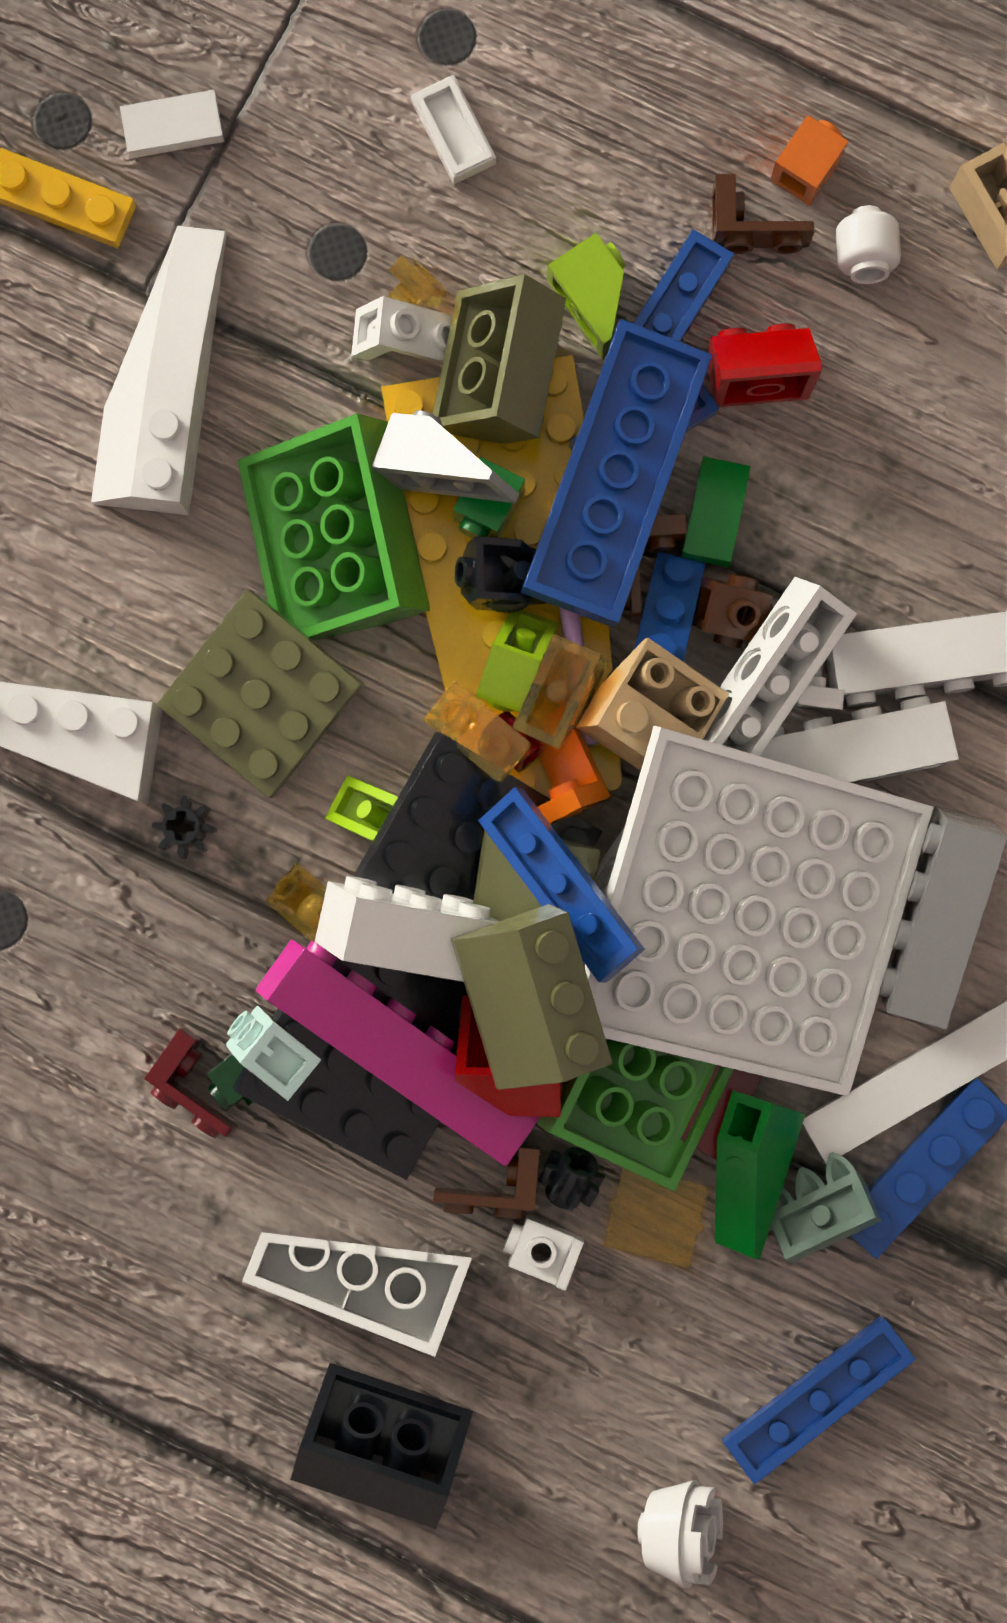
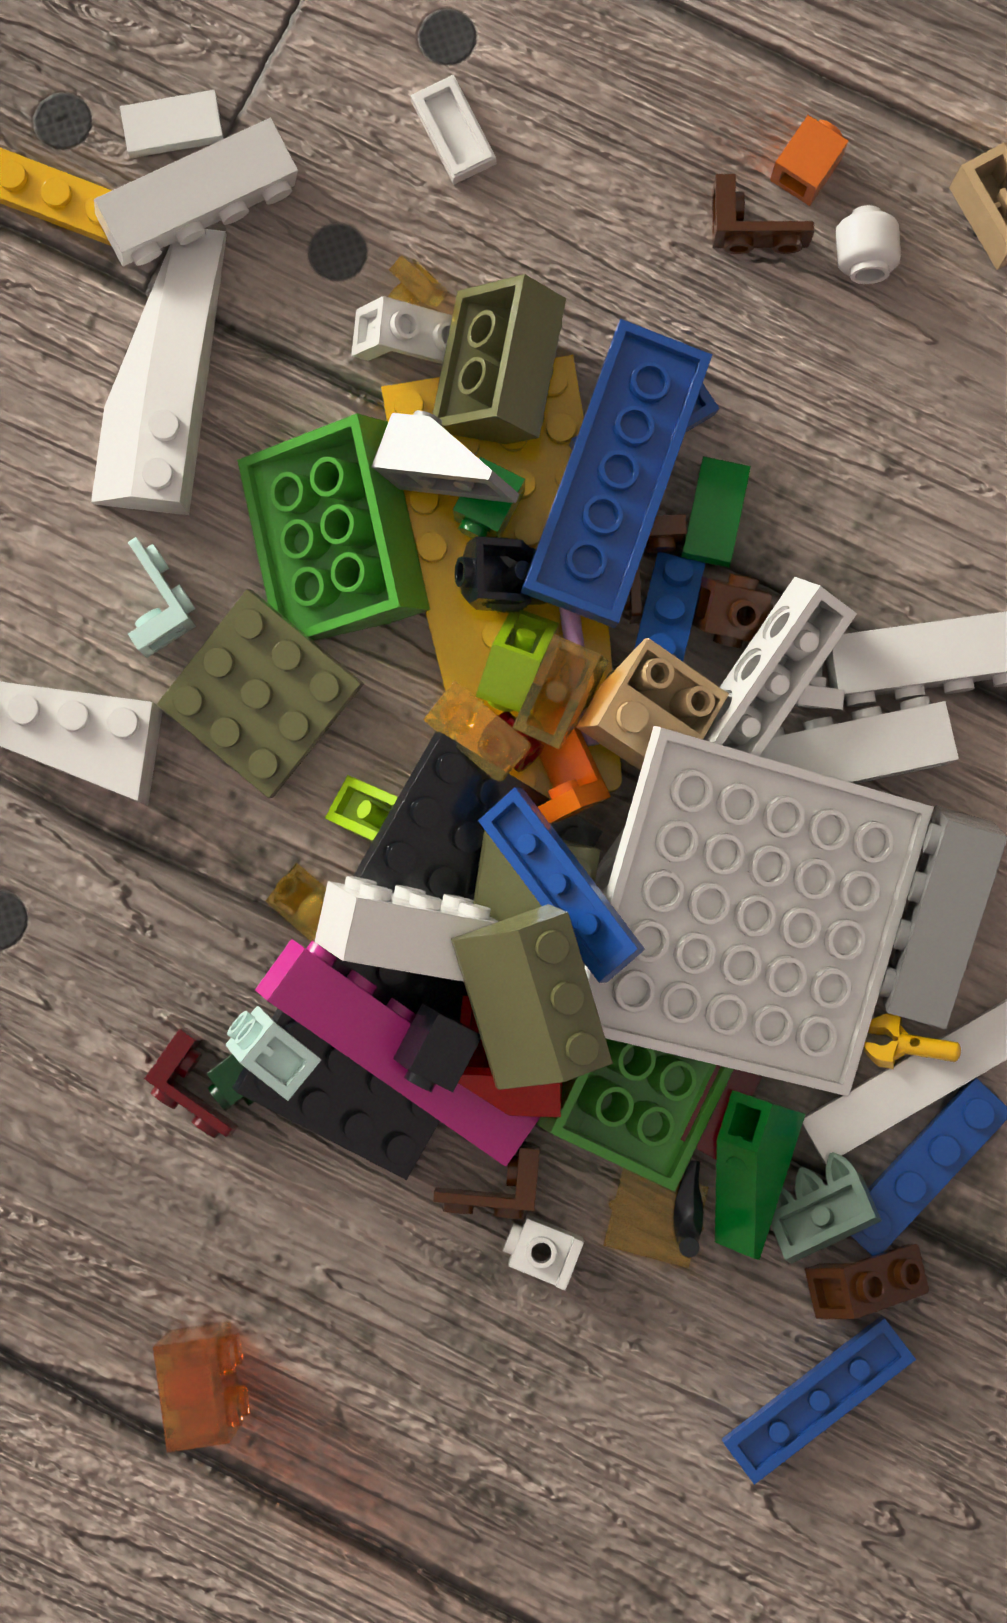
(160, 627): none -> light aqua bracket
(192, 838): black gear -> none
(196, 193): none -> white brick
(200, 1386): none -> clear orange brick
(371, 1287): white wedge -> none
(382, 1445): black slope -> none
(436, 1049): none -> black brick
(571, 1178): black gear -> none
(592, 284): lime slope -> none
(681, 1533): white cone -> none
(685, 287): blue plate -> none
(689, 1212): none -> black bar
(763, 365): red slope -> none
(868, 1284): none -> reddish brown bracket
(905, 1043): none -> yellow bar

